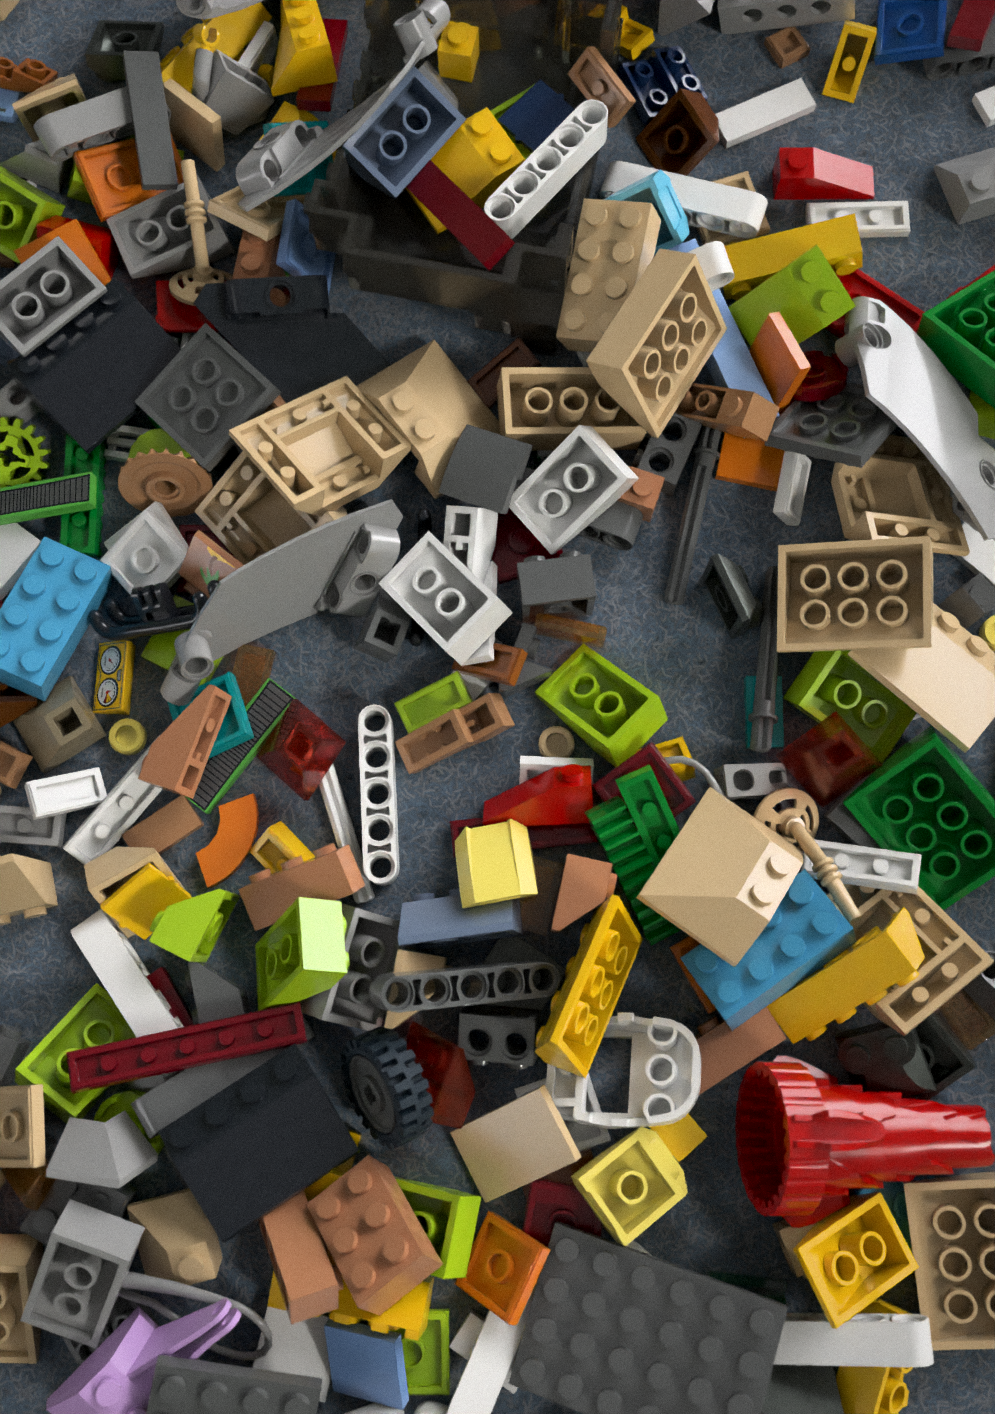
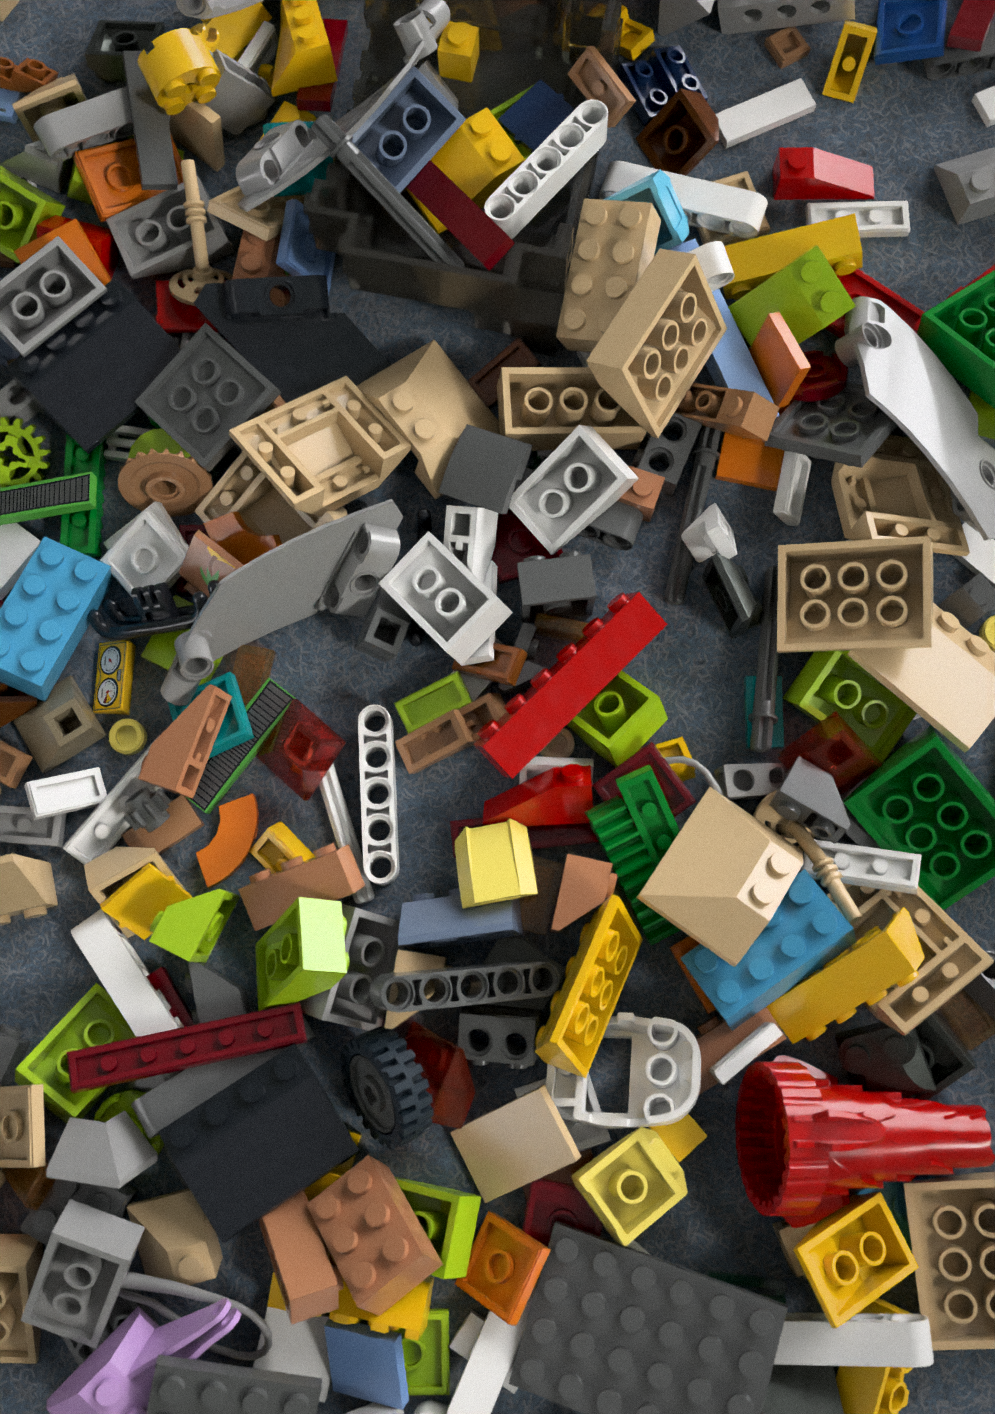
(147, 809): none -> dark grey gear
(179, 70): none -> yellow brick
(238, 539): none -> orange tile
(383, 191): none -> dark grey axle
(569, 683): none -> red brick
(710, 535): none -> white slope
(745, 1052): none -> white tile
(812, 800): none -> slope

